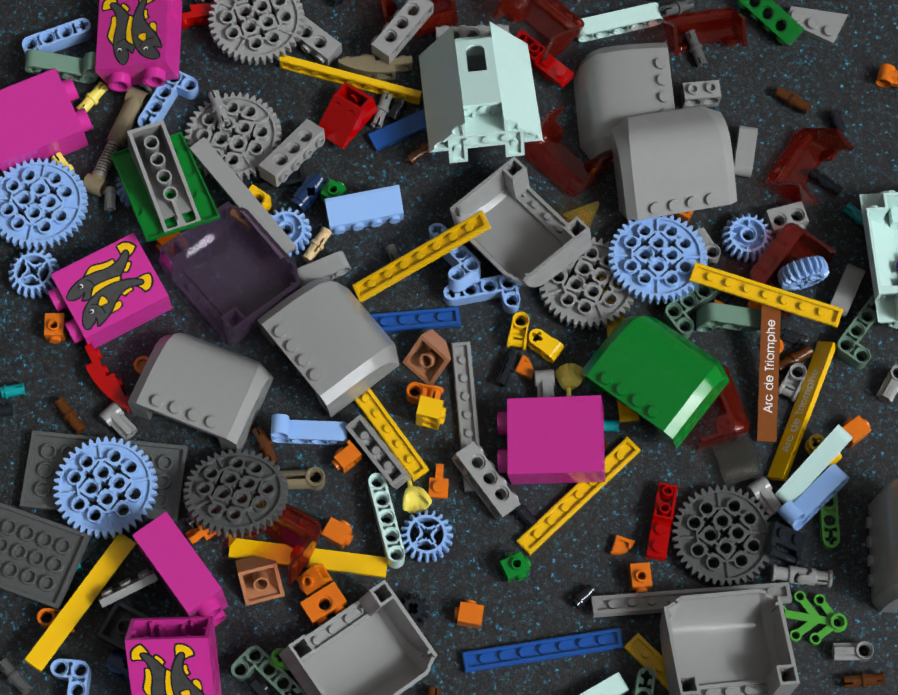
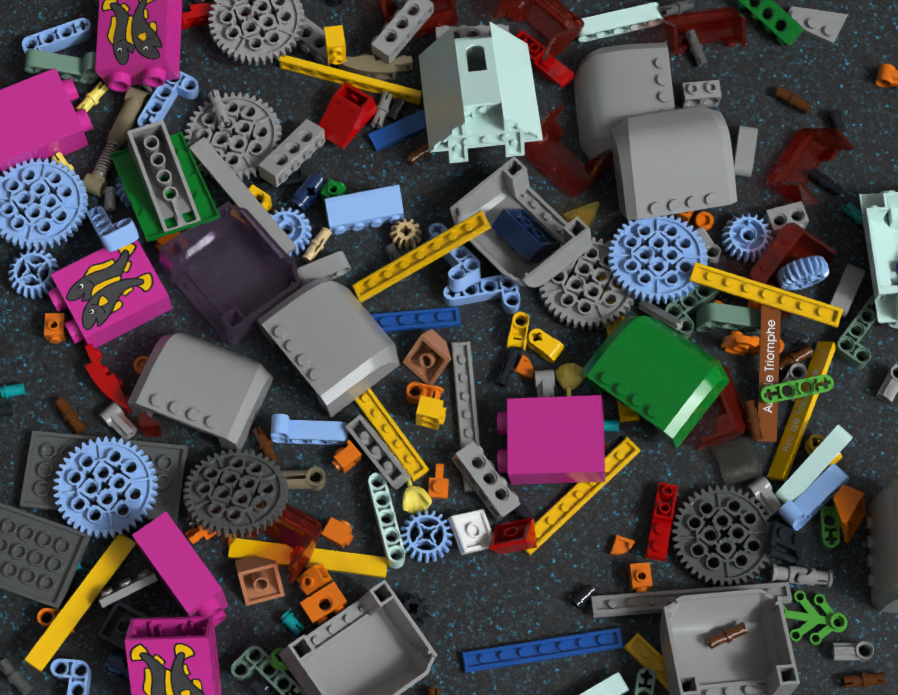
(112, 235): none -> light blue beam
(149, 426): none -> clear red slope
(292, 623): none -> teal pin
(335, 44): none -> yellow brick
(411, 229): none -> tan gear
(469, 614): orange brick -> none
(471, 531): none -> white plate
(513, 536): none -> red slope
(515, 573): green brick -> none
(524, 235): none -> dark blue slope
(660, 314): none -> light grey axle
(704, 220): none -> orange tile
(726, 635): none -> reddish brown pin
(740, 344): none -> orange plate
(752, 420): none -> reddish brown pin
(796, 389): none -> bright green beam
(850, 510): none -> orange slope
(857, 428): orange brick -> none

